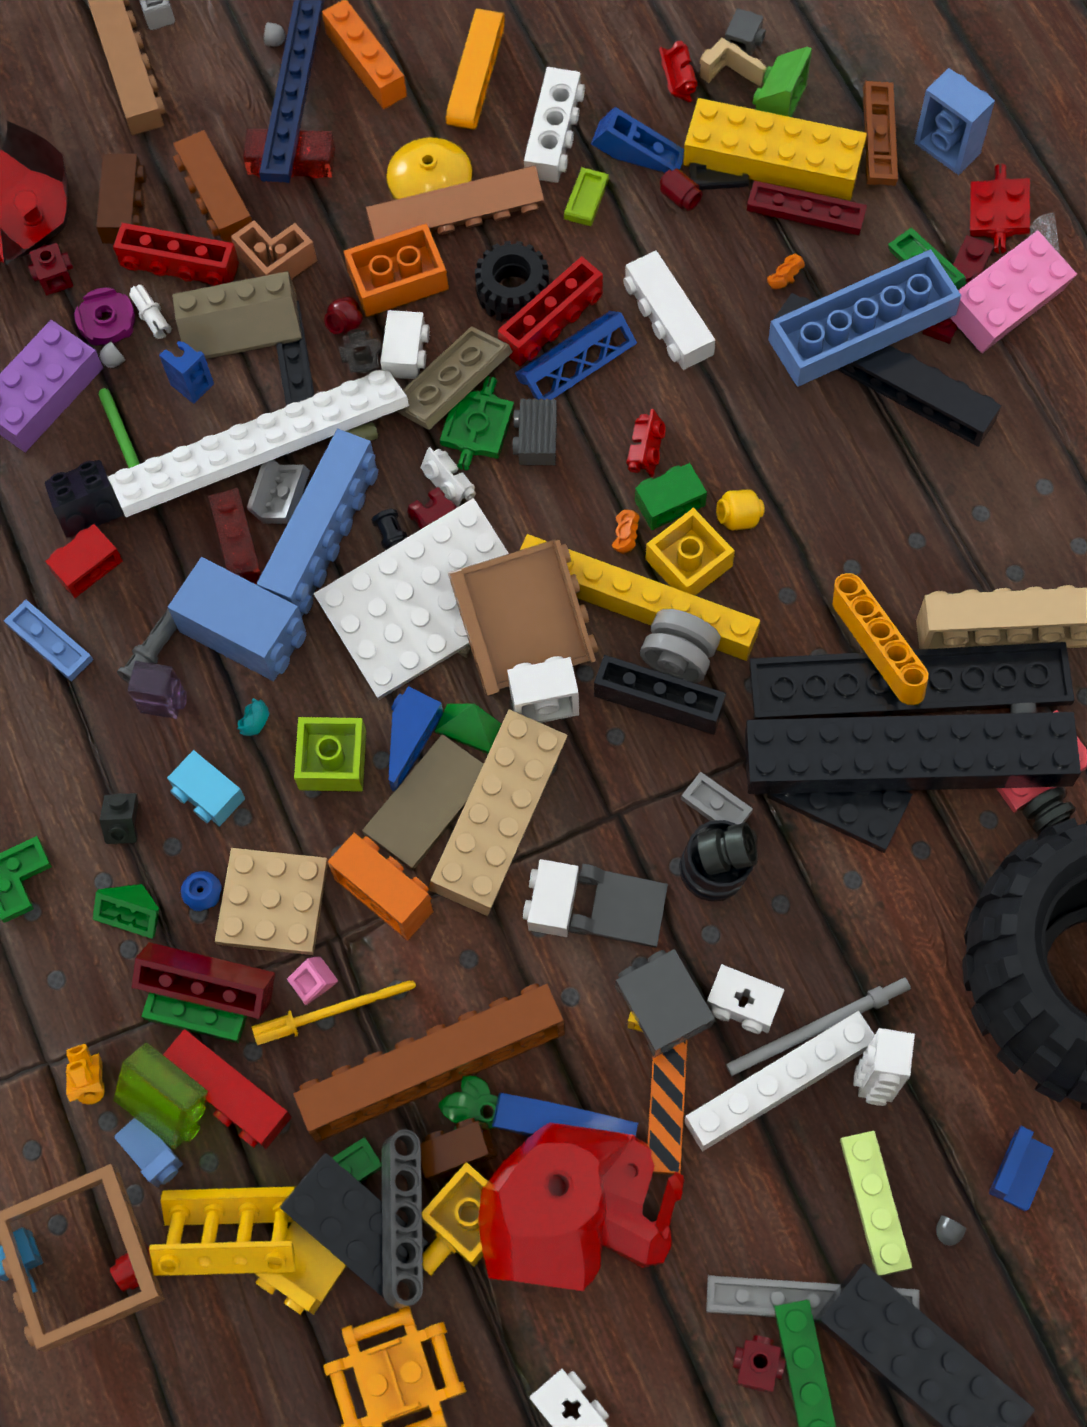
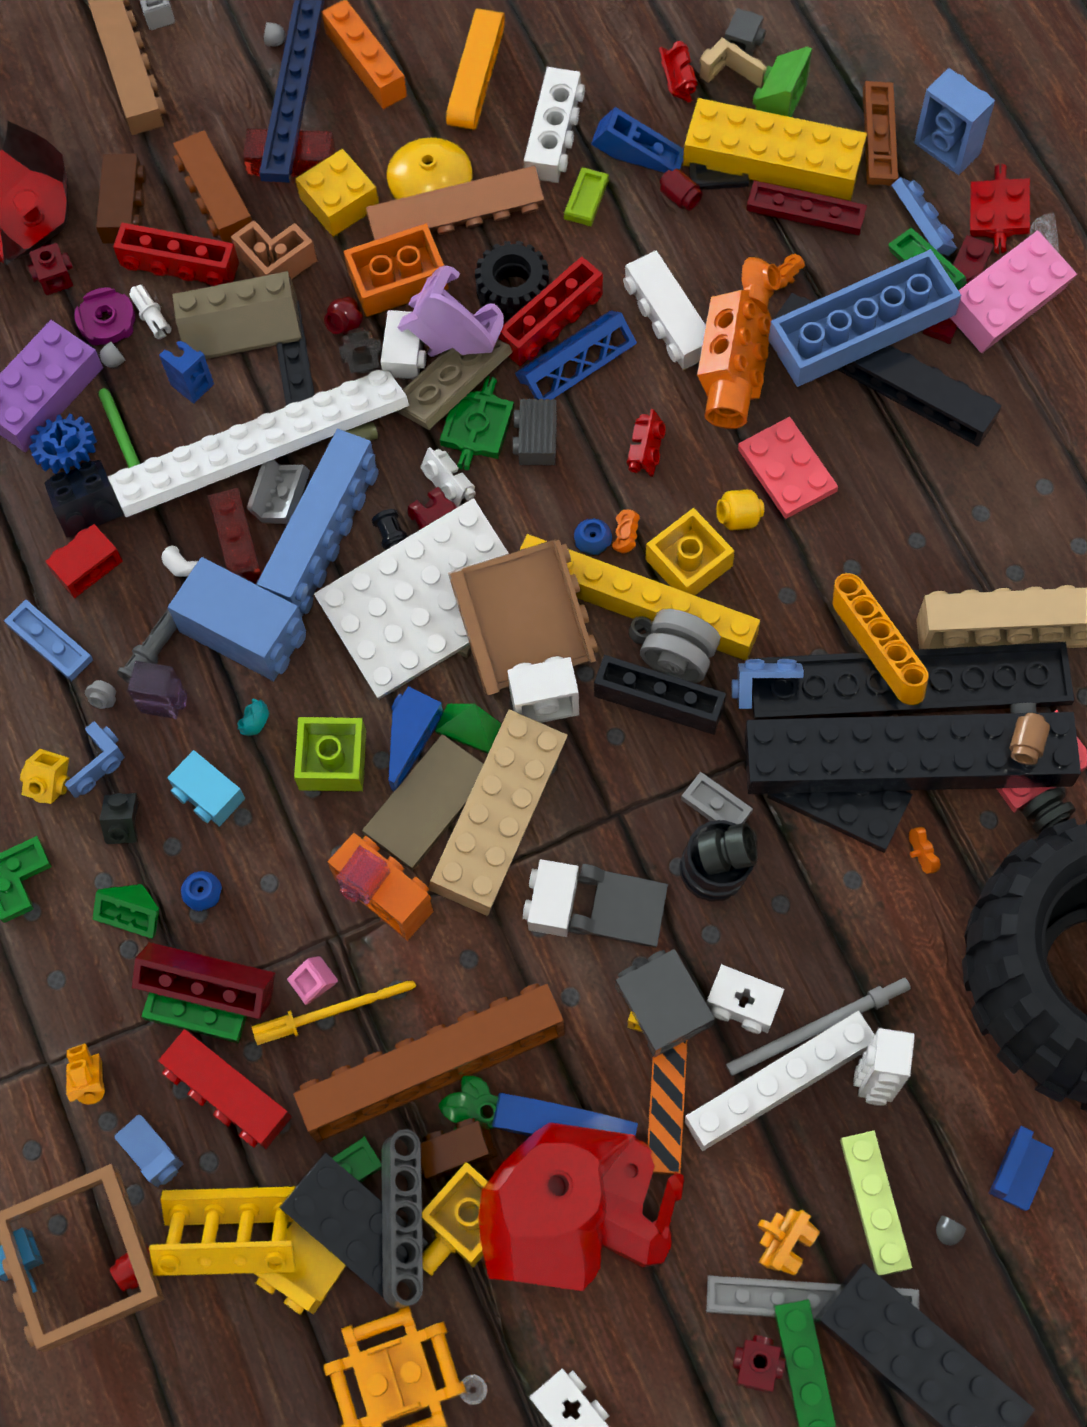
(45, 776): none -> yellow brick
(63, 443): none -> blue gear
(101, 694): none -> light grey plate
(103, 764): none -> medium blue bracket
(161, 1096): clear neon green brick -> none
(176, 563): none -> white arm
(271, 901): tan plate -> none
(337, 192): none -> yellow brick
(362, 876): none -> clear pink brick
(446, 323): none -> lavender piece
(481, 1392): none -> clear piece
(589, 544): none -> blue plate
(637, 626): none -> dark grey hinge
(670, 495): green brick -> none
(737, 345): none -> orange brick
(756, 668): none -> medium blue bracket
(781, 1237): none -> light orange hips
(787, 467): none -> coral plate
(923, 850): none -> orange piece
(925, 215): none -> medium blue plate
(1029, 738): none -> medium nougat brick

